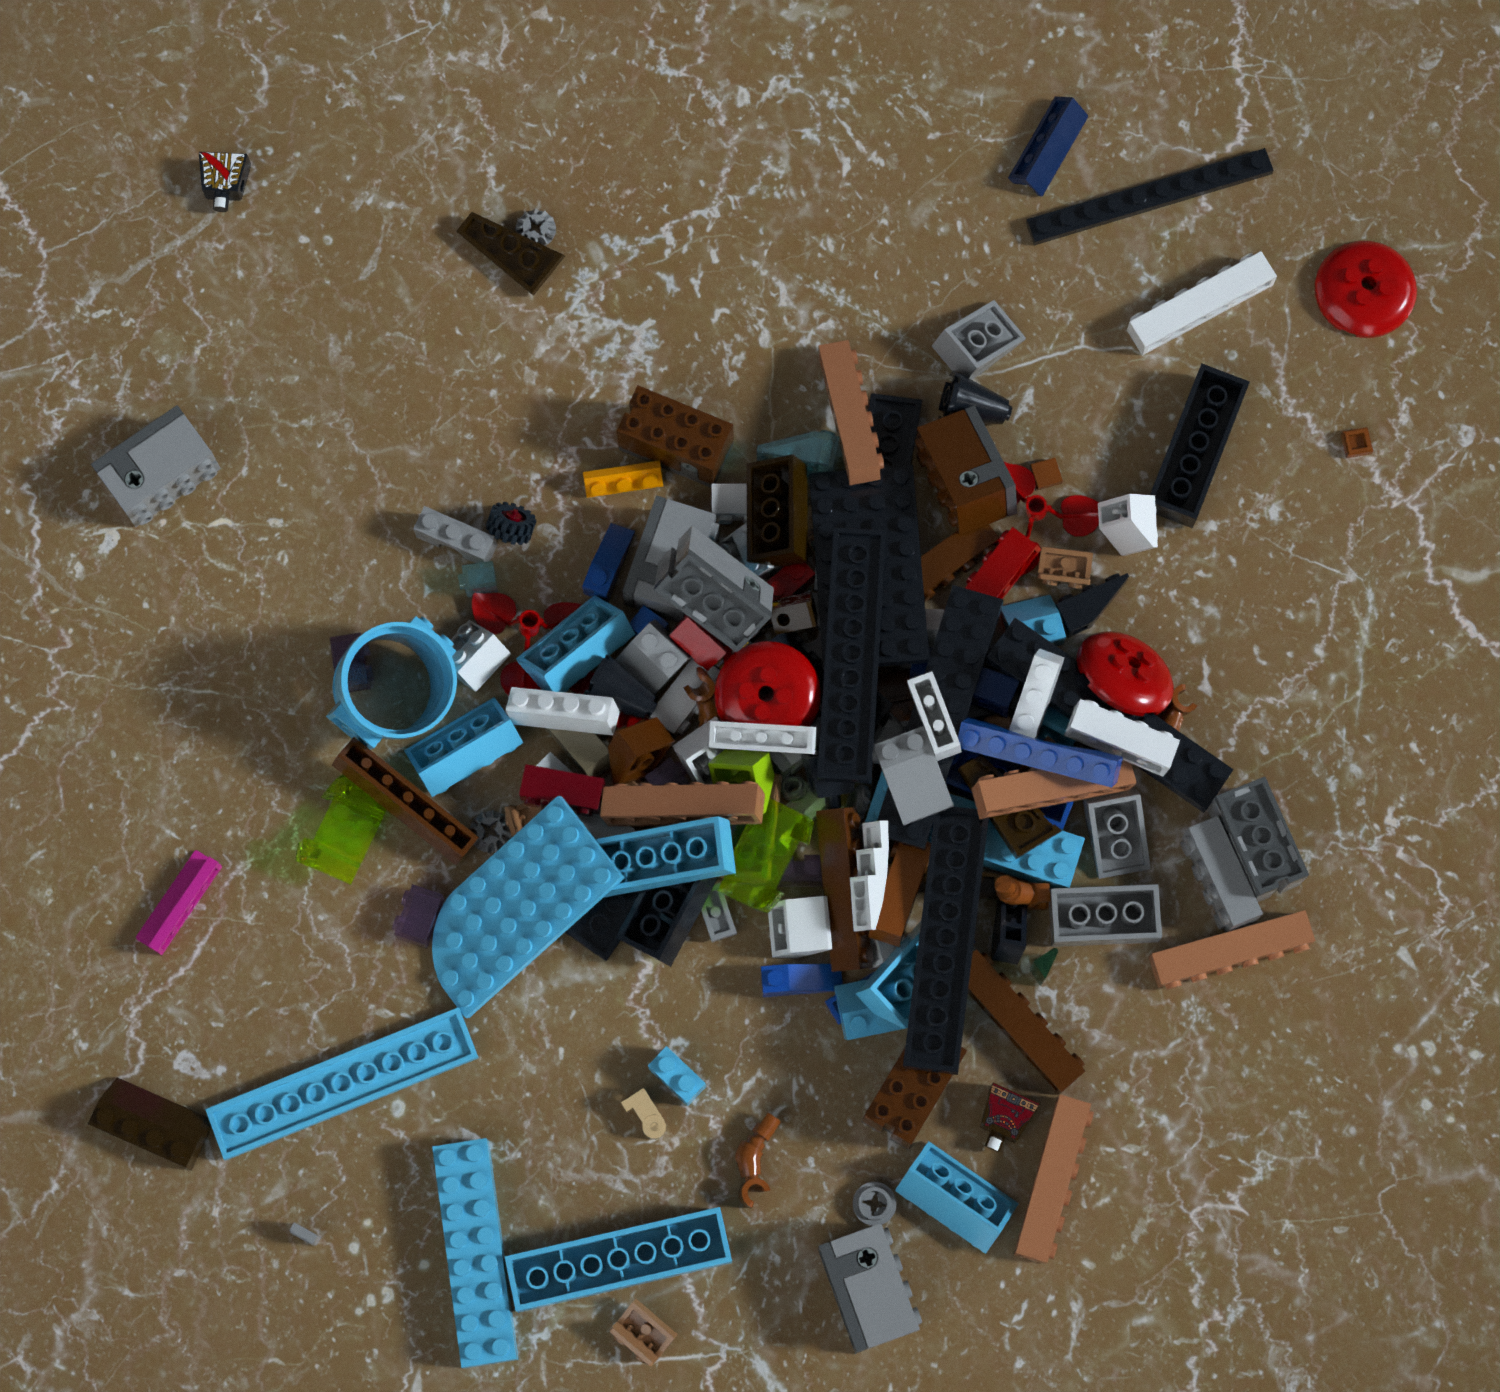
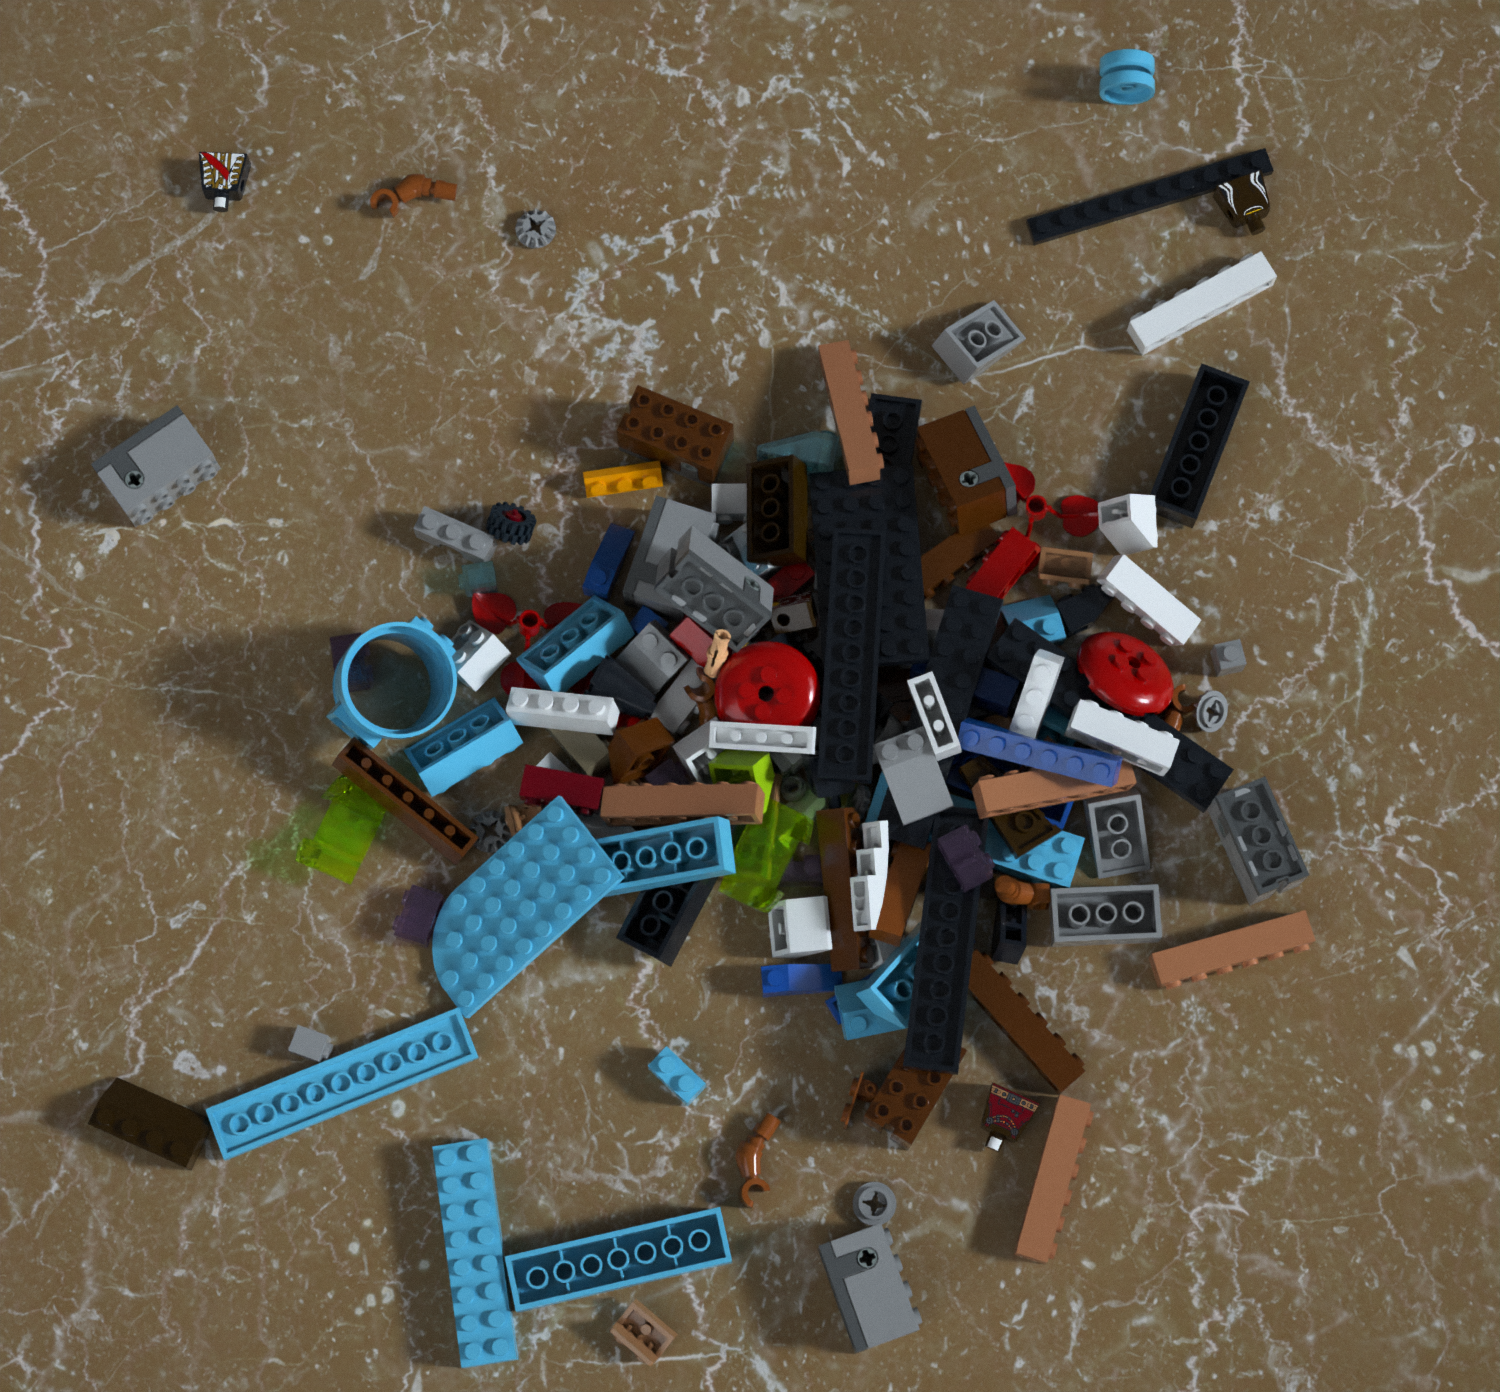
(178, 902): dark pink panel -> none
(304, 1234): light grey tile -> none
(310, 1044): none -> light grey brick
(413, 187): none -> dark orange piece
(516, 255): dark brown wing -> none
(601, 924): black tile -> none
(652, 1121): tan leg -> none
(717, 653): none -> light nougat pin
(717, 916): light grey plate -> none
(861, 1090): none -> dark orange hinge
(956, 1197): medium azure slope -> none
(965, 858): none -> clear purple brick
(966, 393): black cone -> none
(1042, 965): clear green slope -> none
(1046, 473): dark orange tile -> none
(1049, 144): dark blue panel -> none
(1127, 77): none -> medium azure wheel
(1148, 600): none -> white brick
(1218, 705): none -> light grey gear
(1221, 875): light grey brick -> none
(1228, 657): none -> light grey brick
(1244, 201): none -> dark brown torso
(1356, 442): dark orange tile -> none
(1361, 310): red brick -> none

